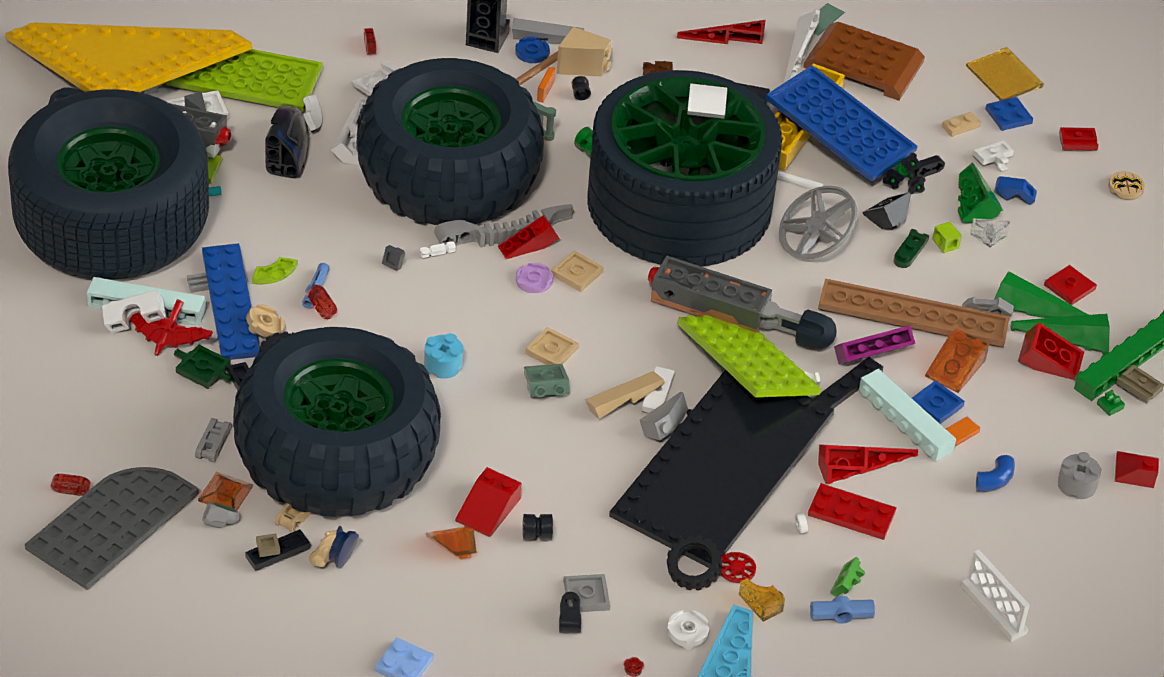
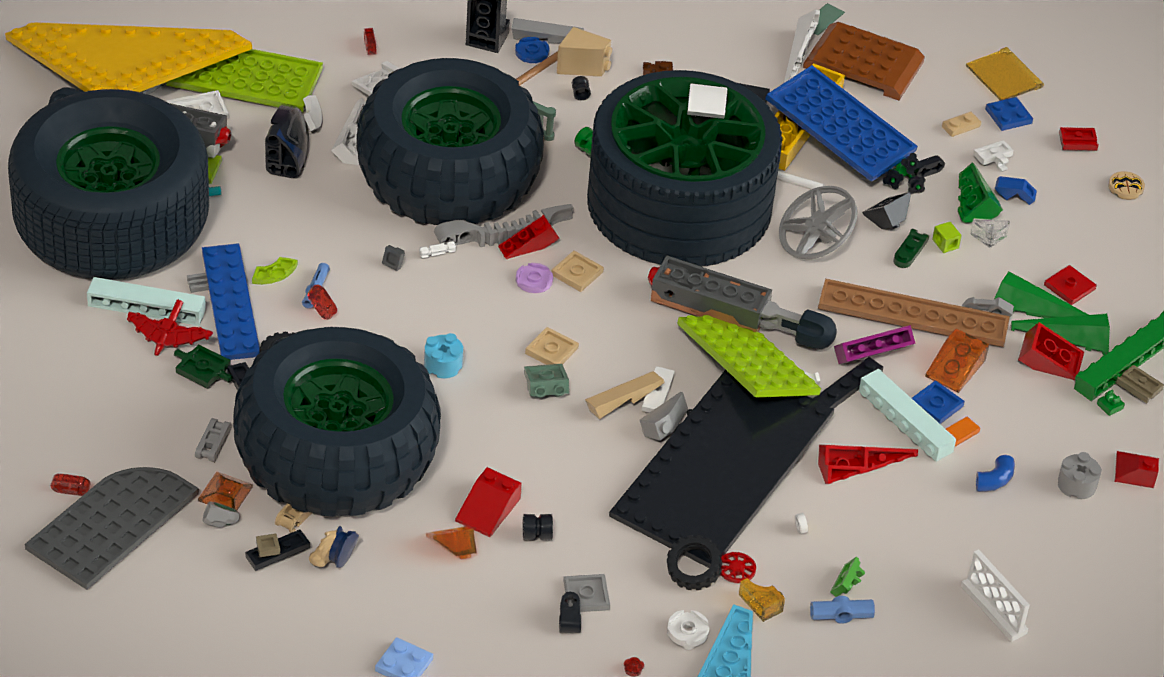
(117, 313): white arch -> none
(195, 101): dark grey slope -> none
(256, 322): tan plate -> none
(546, 84): orange tile -> none
(743, 32): red wedge -> none
(852, 511): red plate -> none

